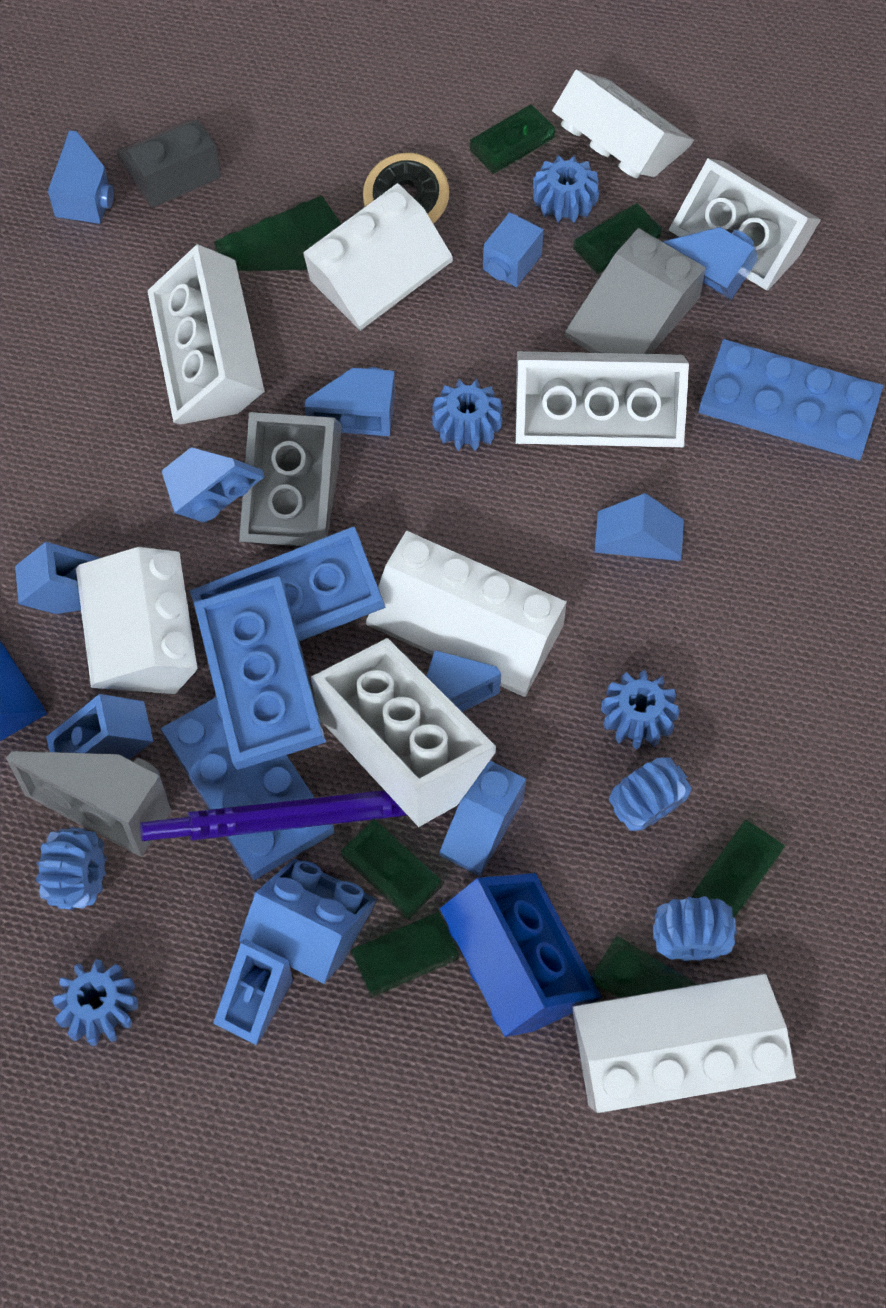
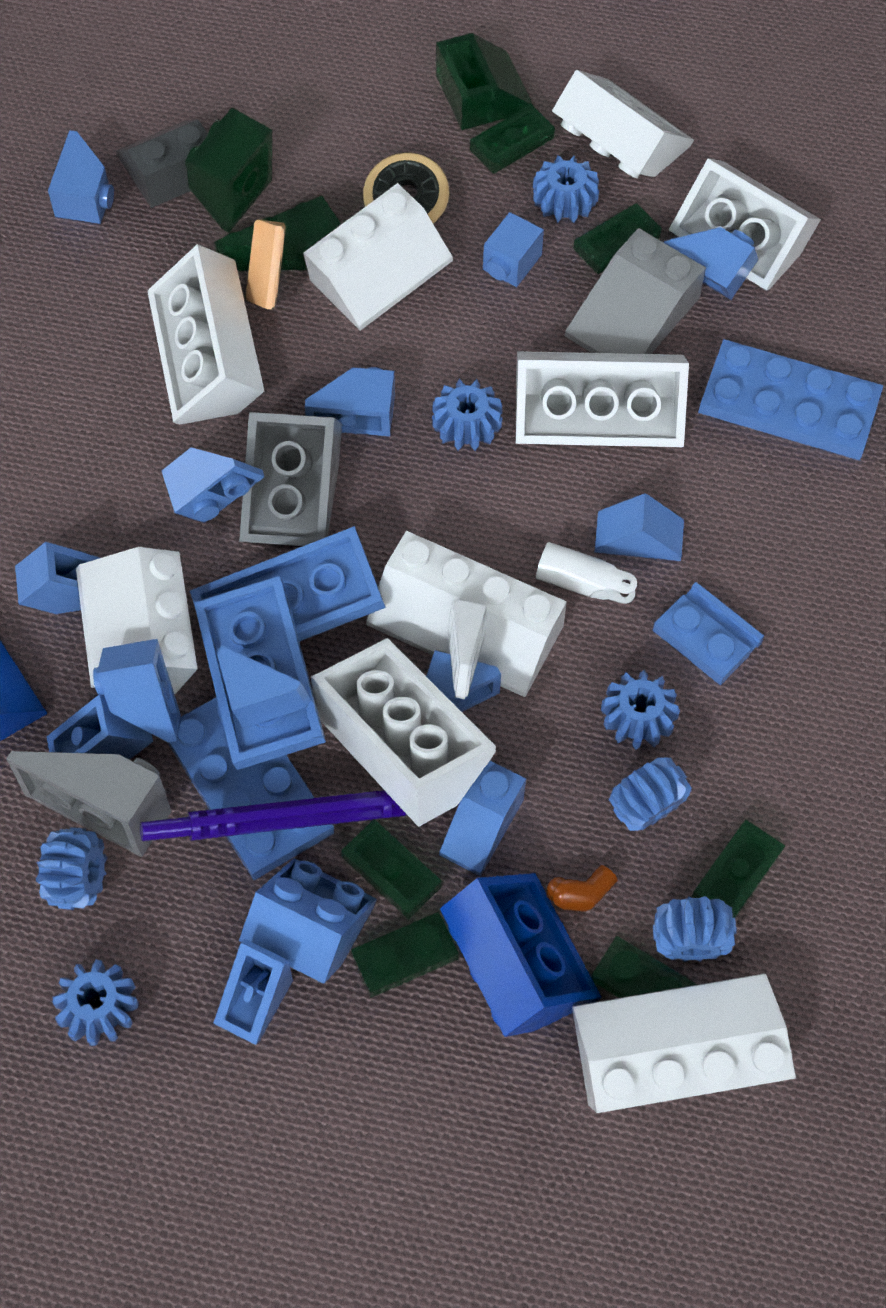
(139, 687): none -> medium blue slope
(231, 167): none -> clear green slope
(257, 690): none -> medium blue slope
(265, 263): none -> light nougat slope
(465, 638): none -> white slope
(478, 80): none -> clear green slope
(581, 895): none -> dark orange arm
(584, 574): none -> white piece
(708, 633): none -> medium blue plate

